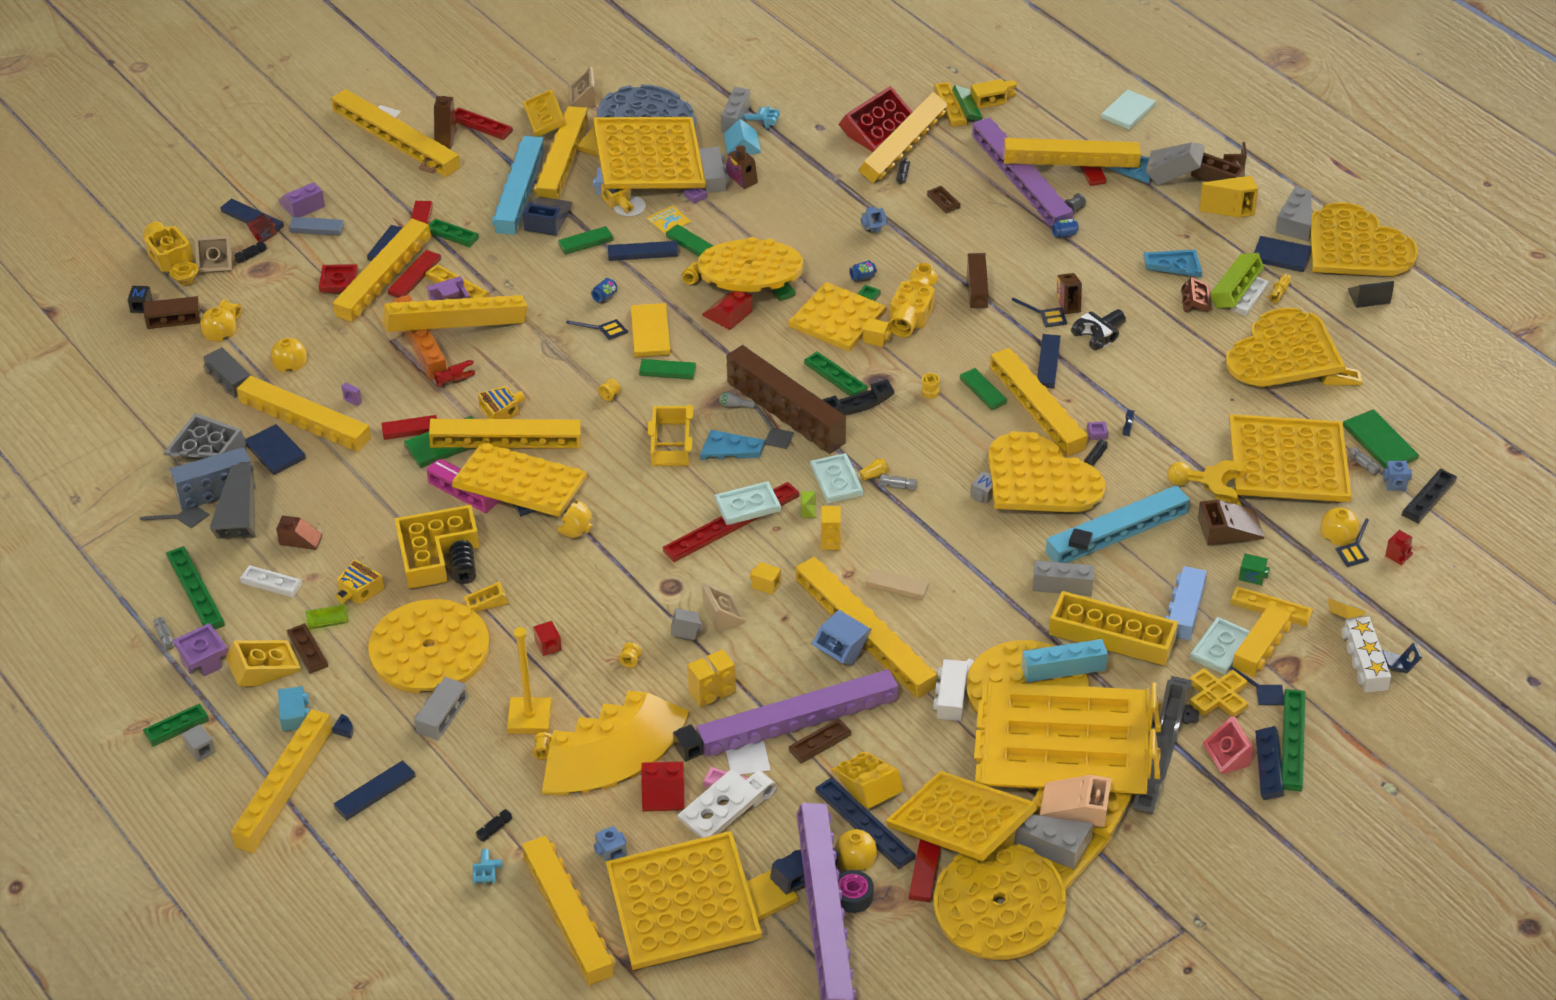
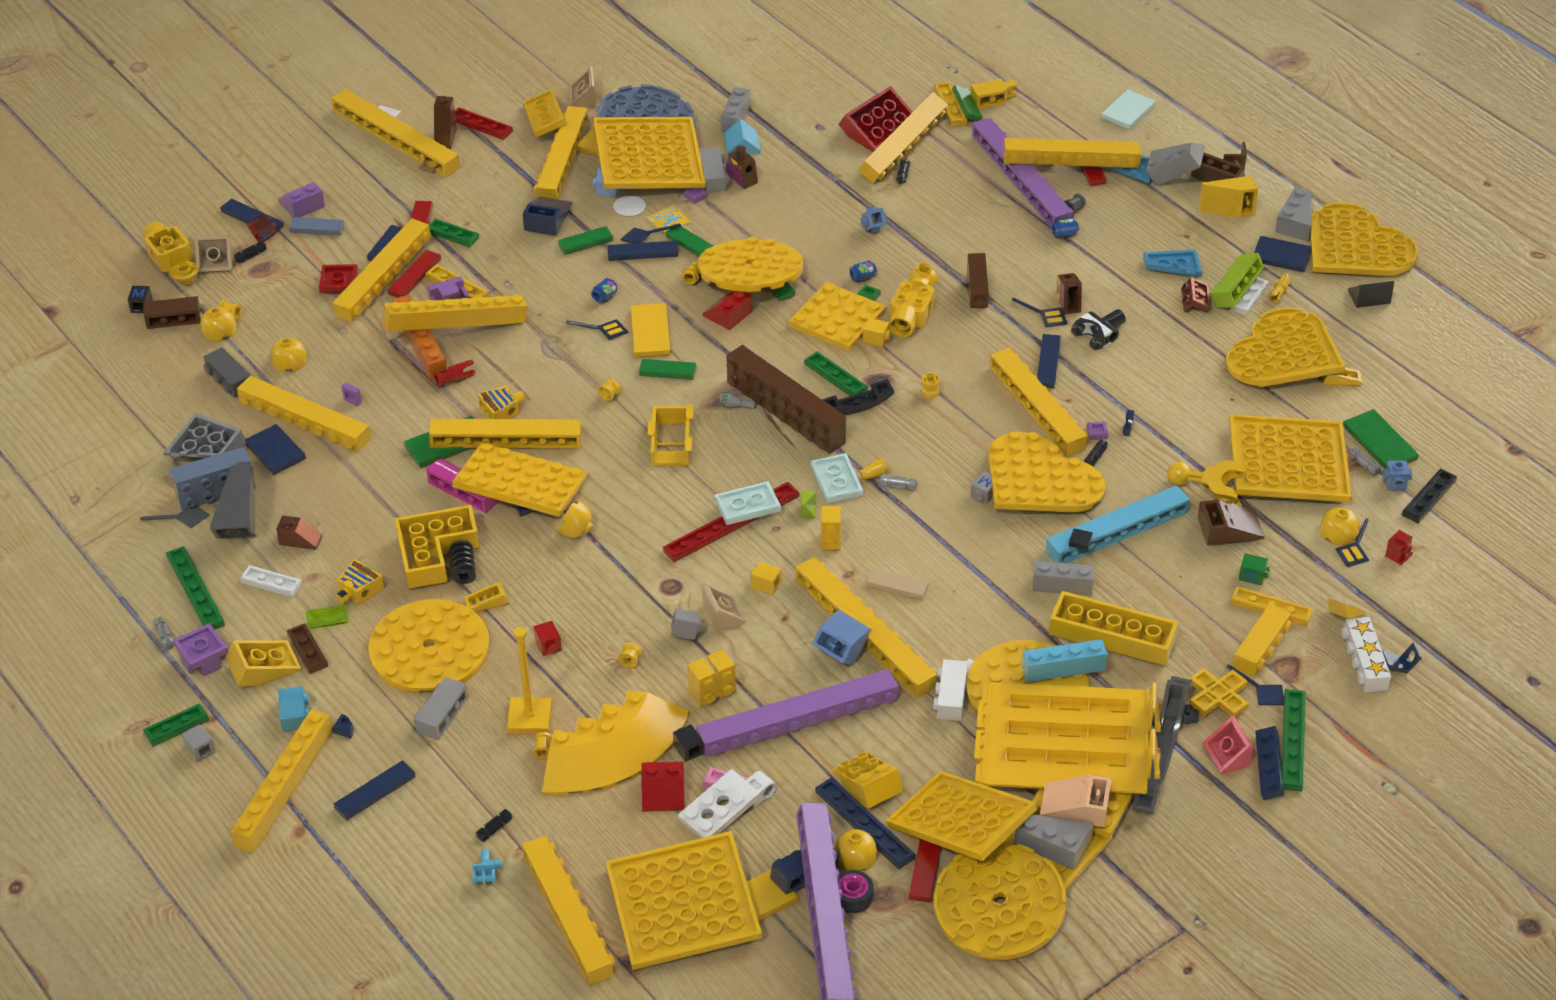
(406, 427): red tile -> none
(518, 185): medium azure brick -> none
(610, 844): medium blue brick -> none
(619, 198): yellow bracket -> none
(638, 235): none -> dark blue piece
(727, 444): dark azure wing -> none
(748, 758): white sticker -> none
(767, 115): medium azure arm -> none
(776, 437): dark grey piece -> none
(819, 740): reddish brown tile -> none
(940, 200): reddish brown tile -> none
(983, 389): green tile -> none
(1187, 600): light blue brick -> none
(1219, 645): light aqua tile -> none

